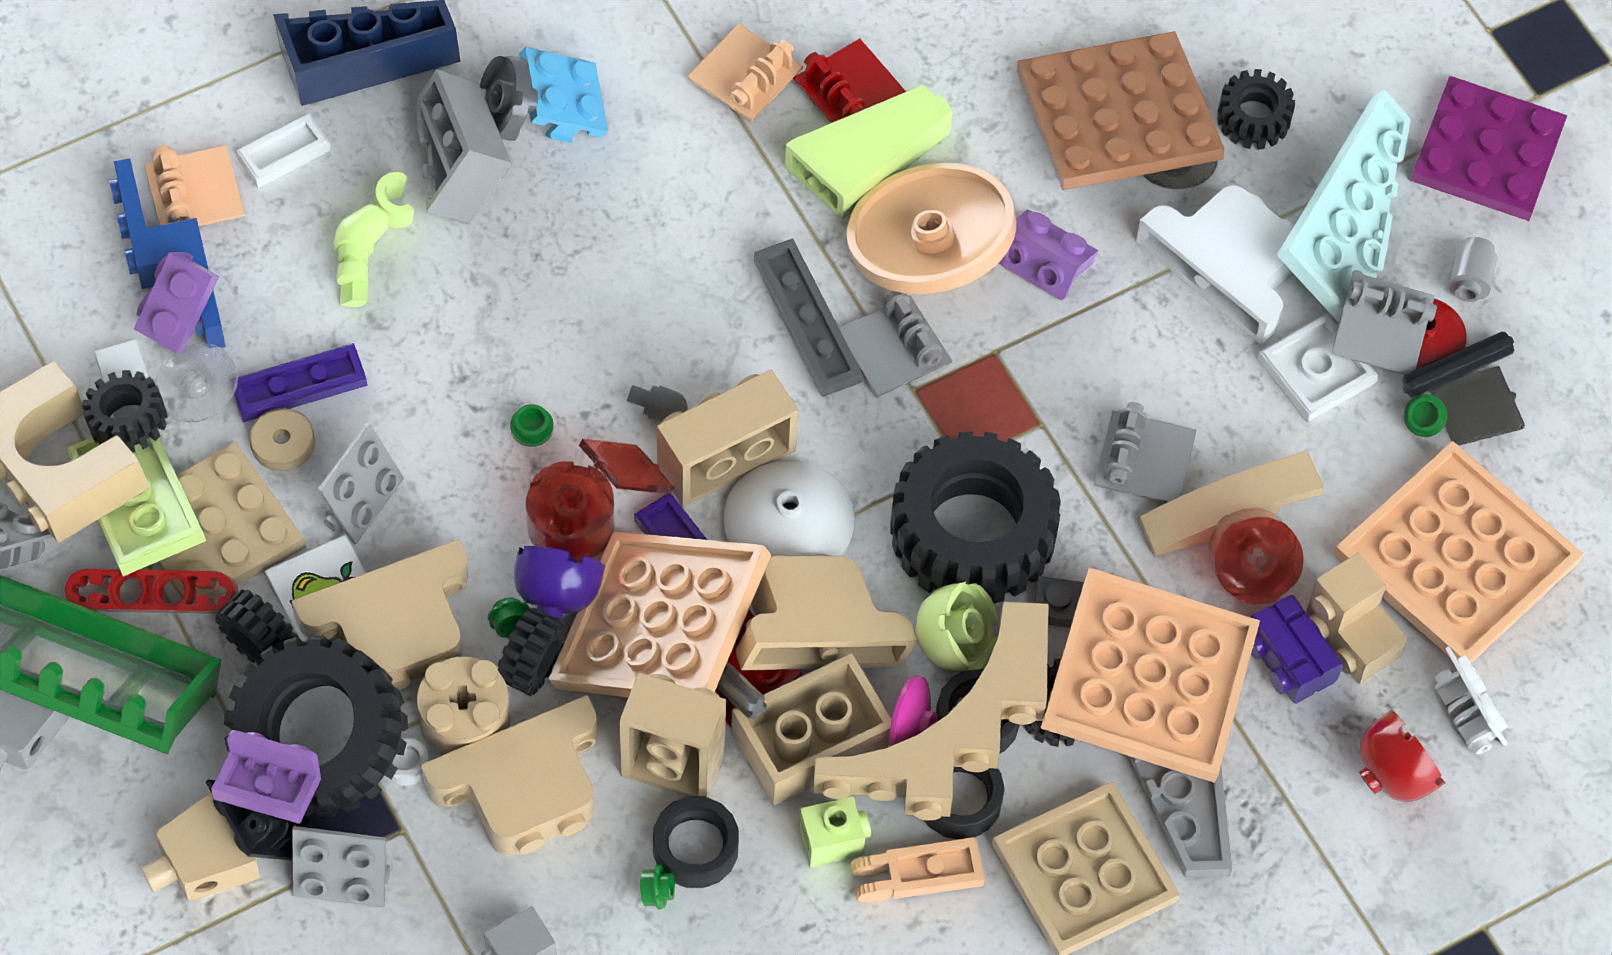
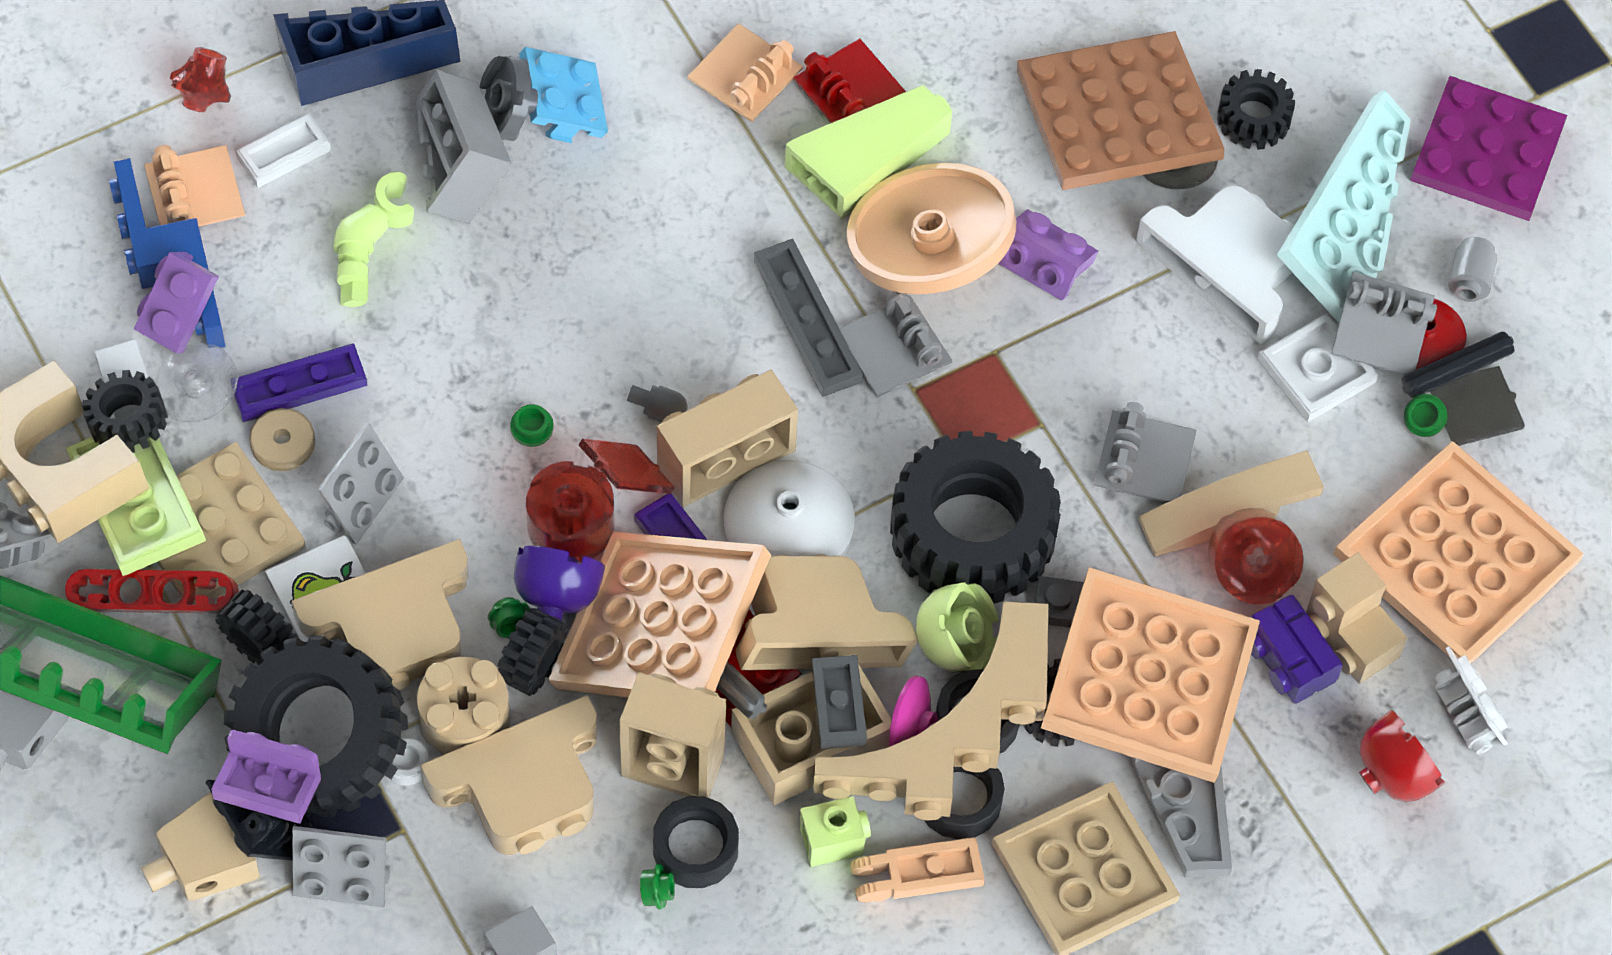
(202, 80): none -> clear red rock
(839, 702): none -> dark grey plate

